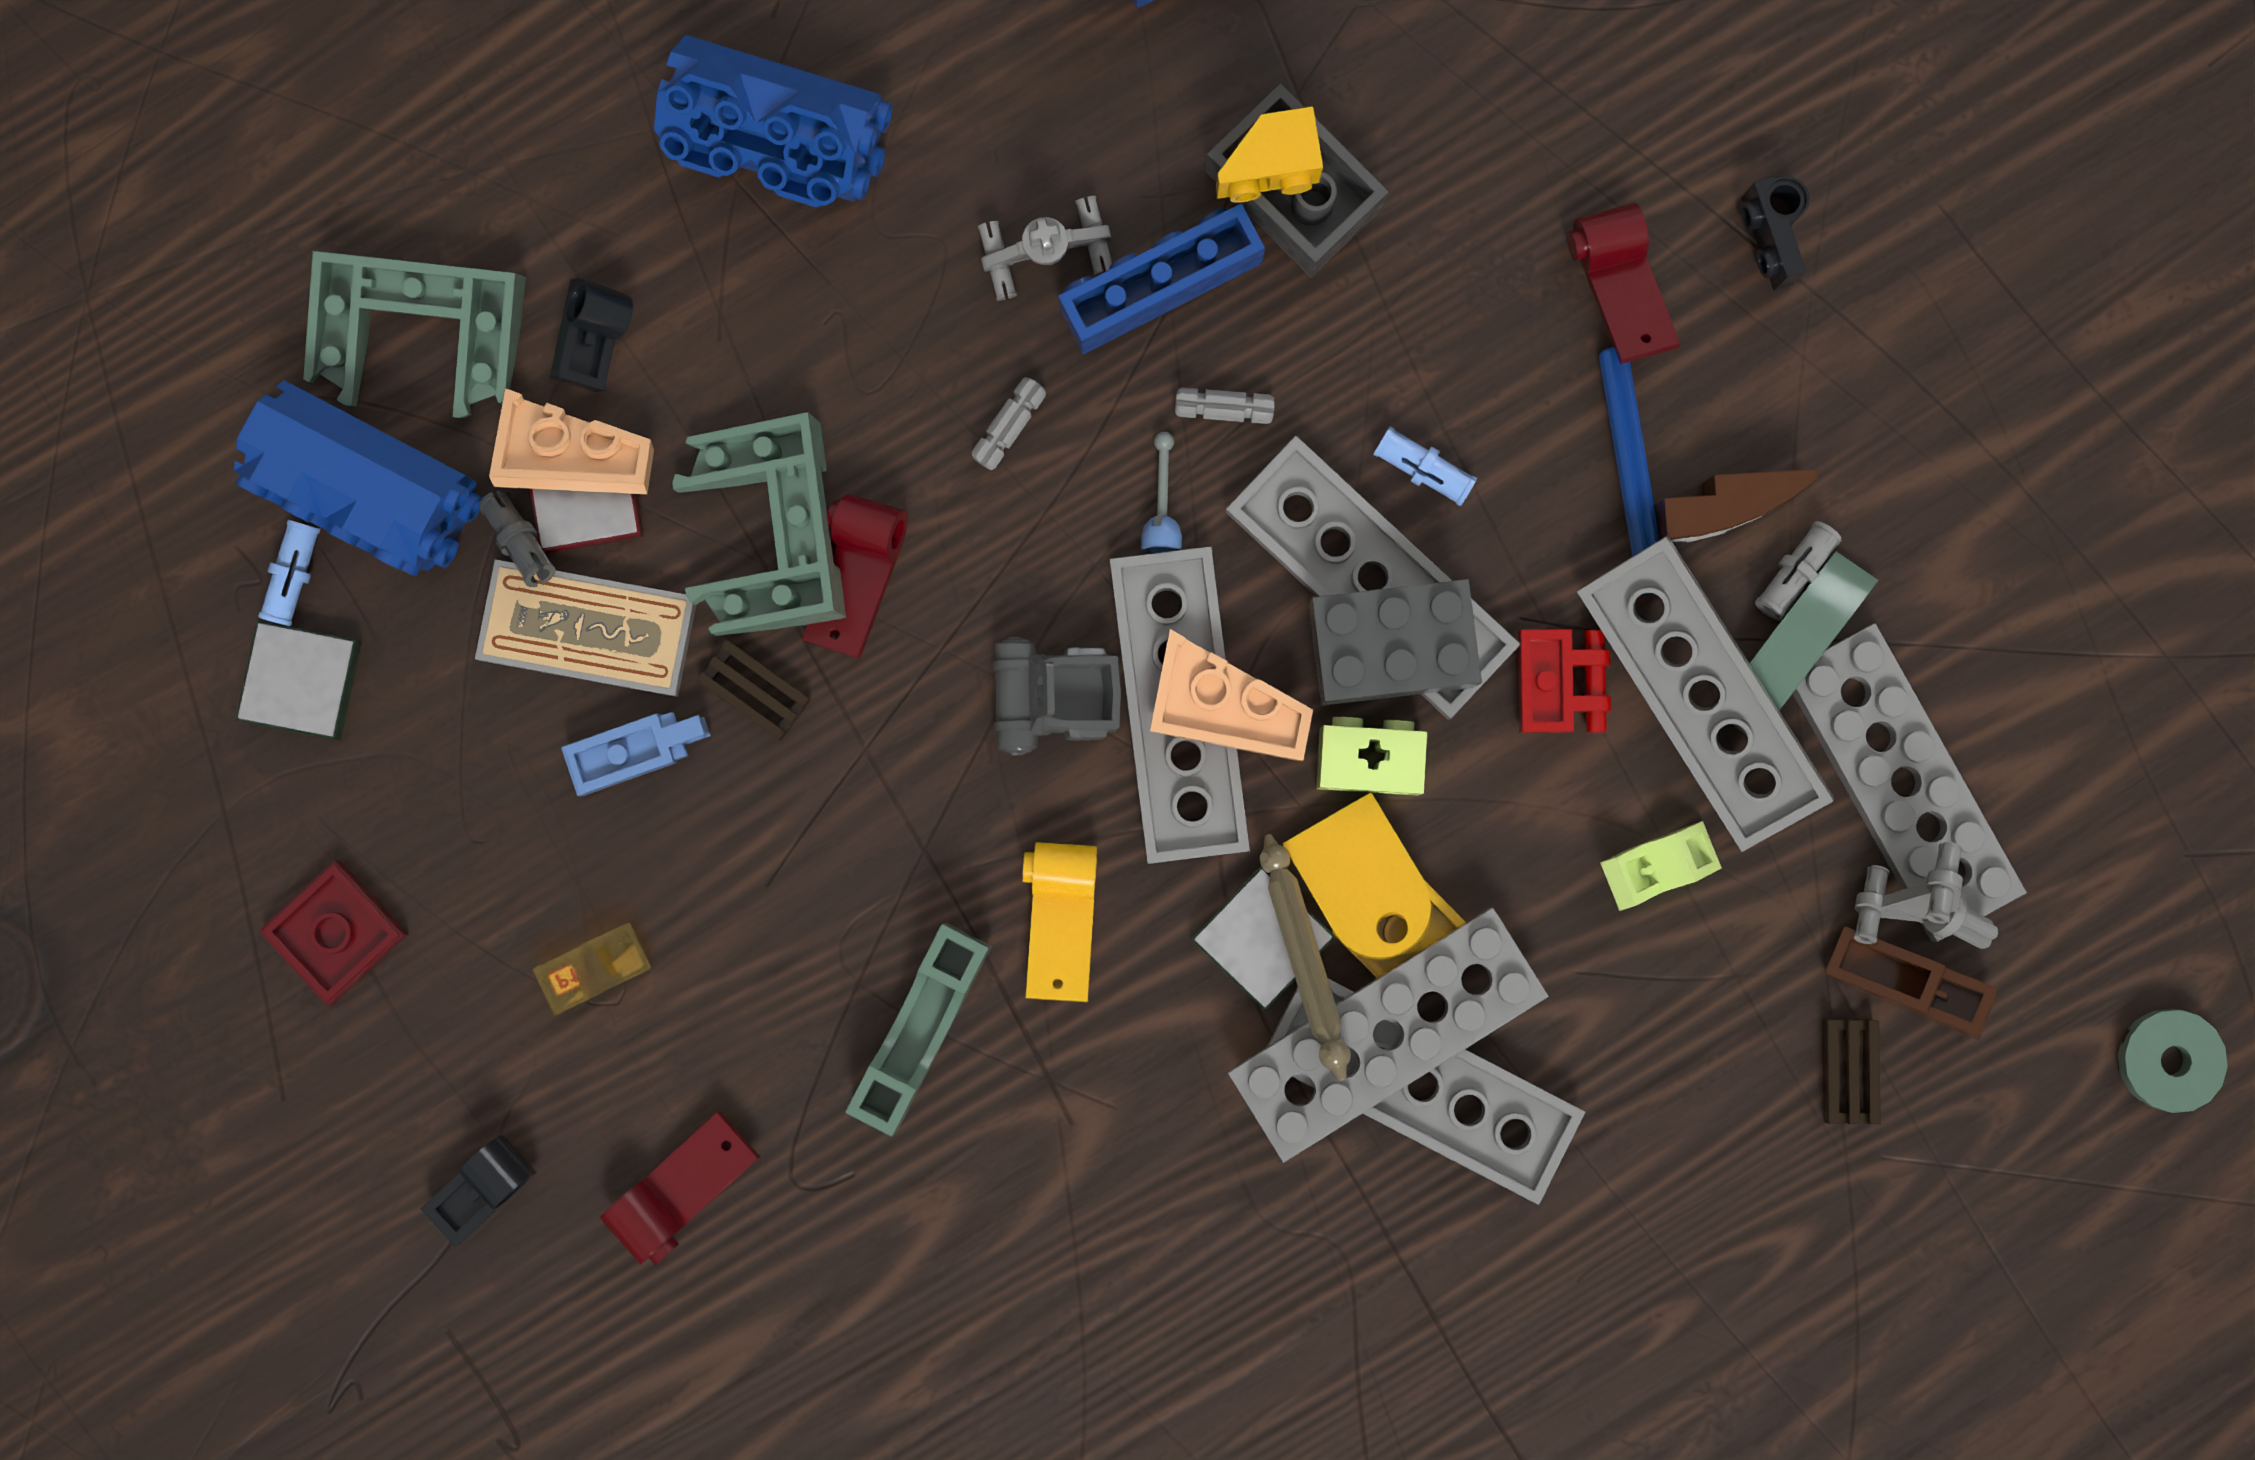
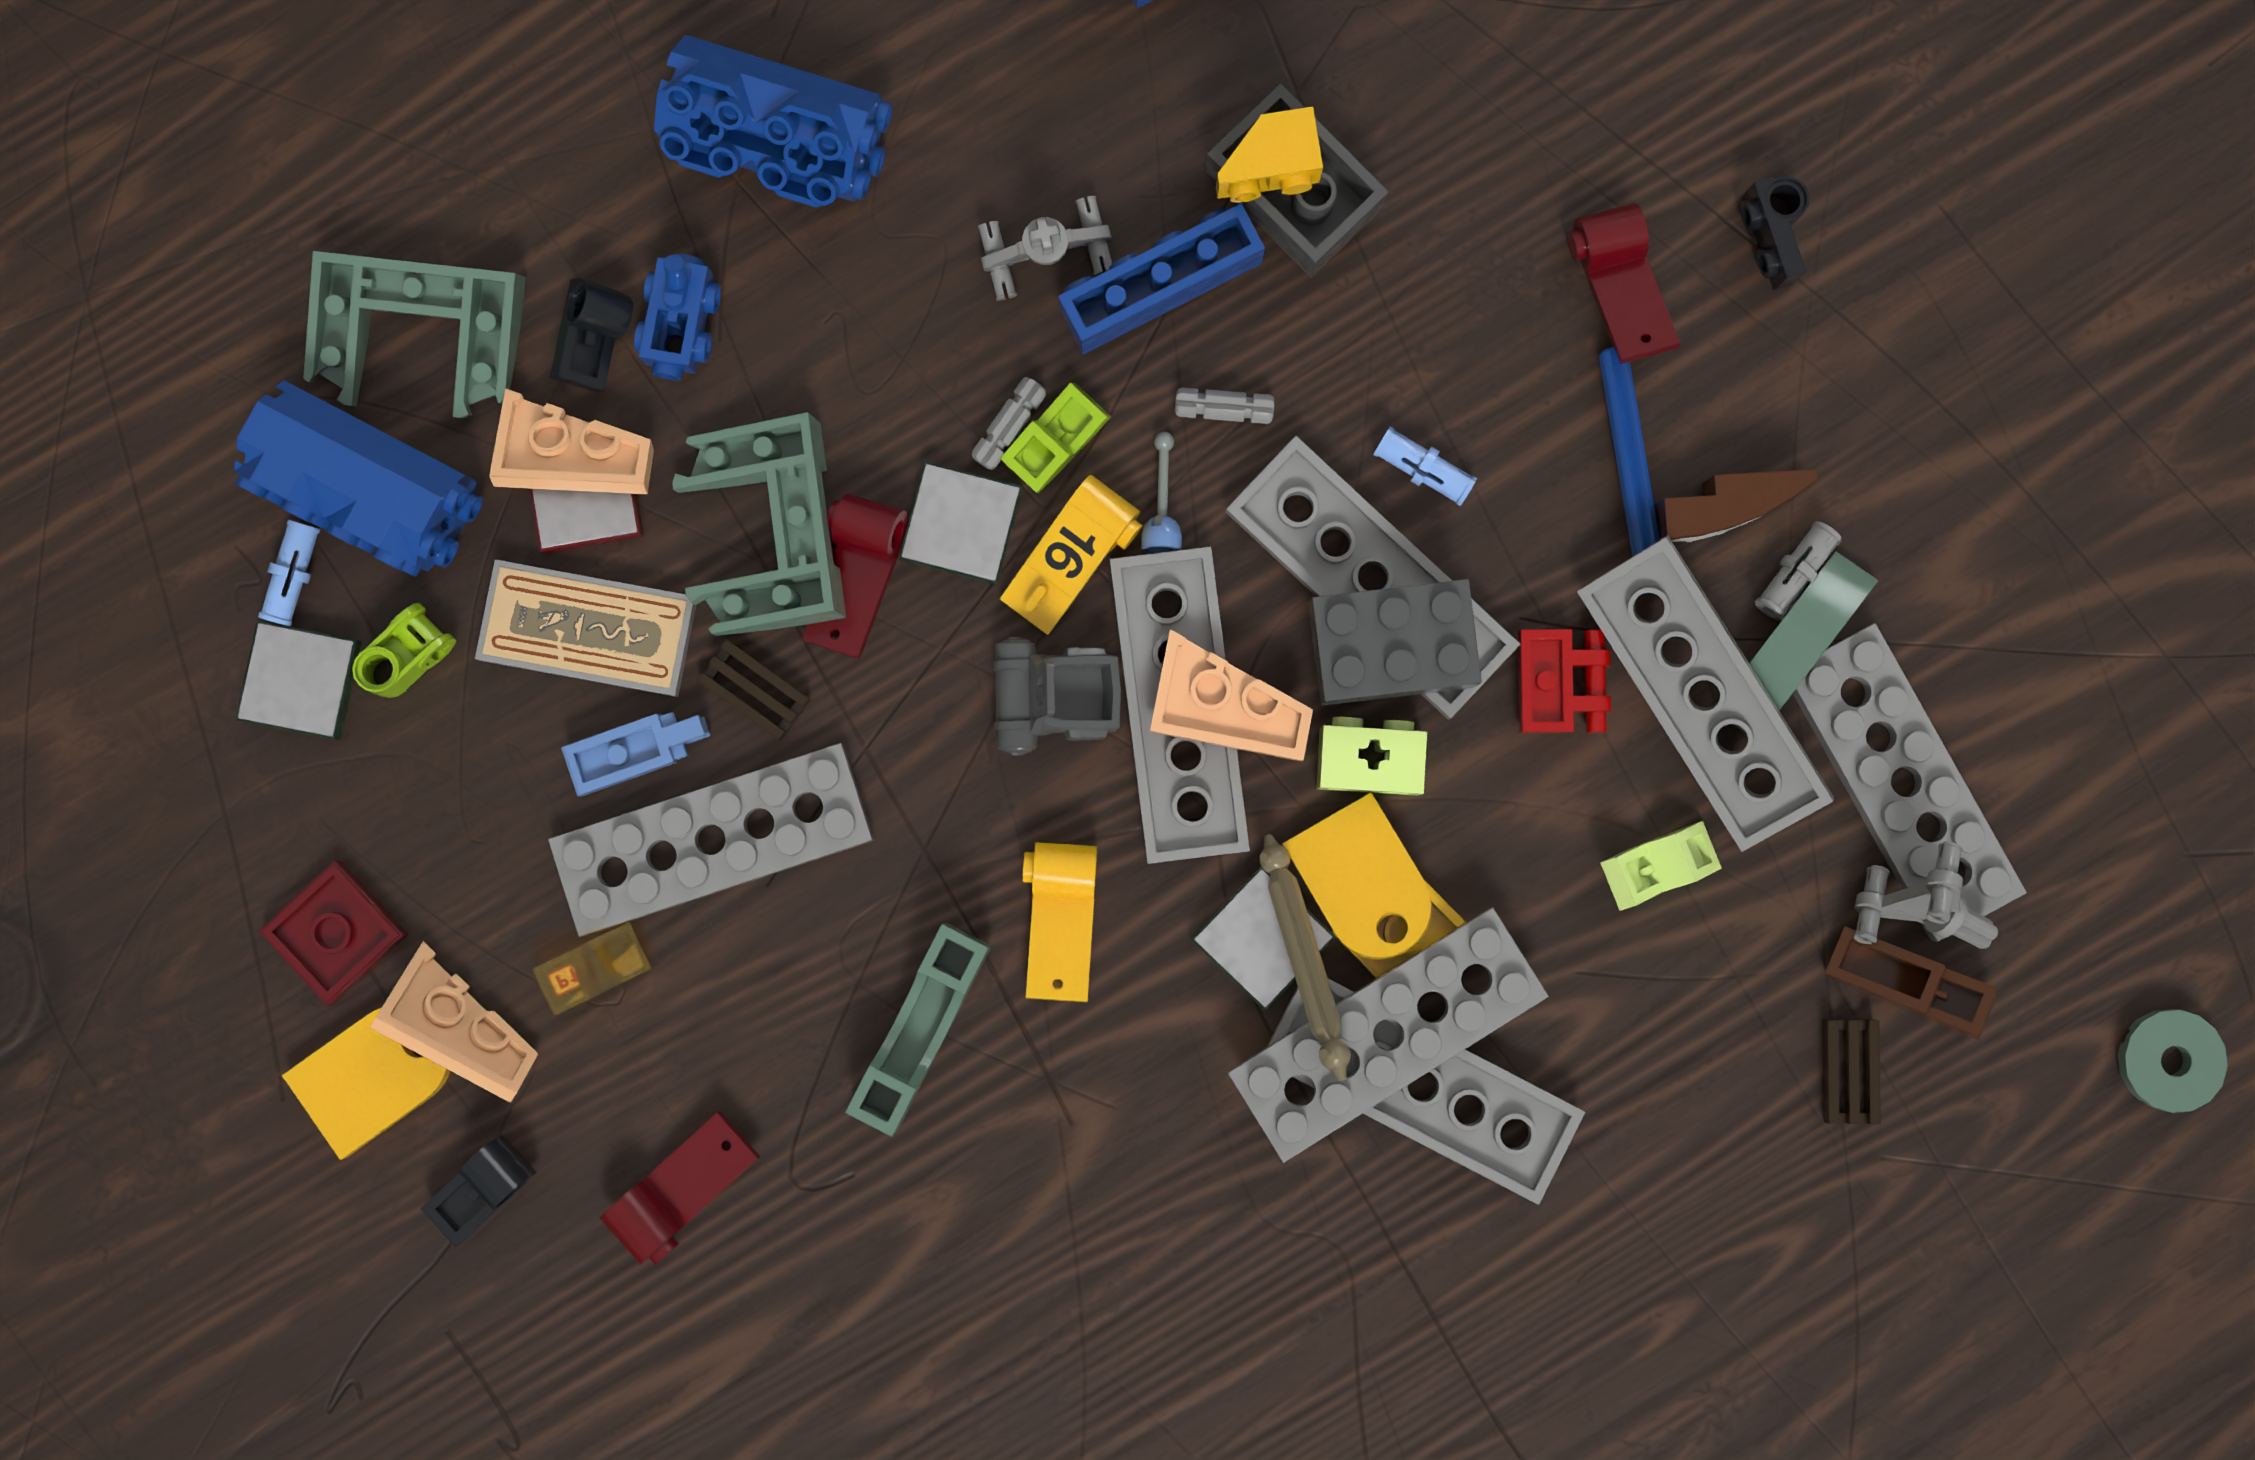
(362, 1085): none -> yellow tile
(405, 650): none -> lime piece
(448, 1026): none -> light nougat wing
(516, 538): dark grey pin -> none
(679, 300): none -> blue brick
(680, 821): none -> light grey plate
(961, 523): none -> flat silver tile
(1055, 437): none -> lime slope
(1071, 552): none -> yellow door

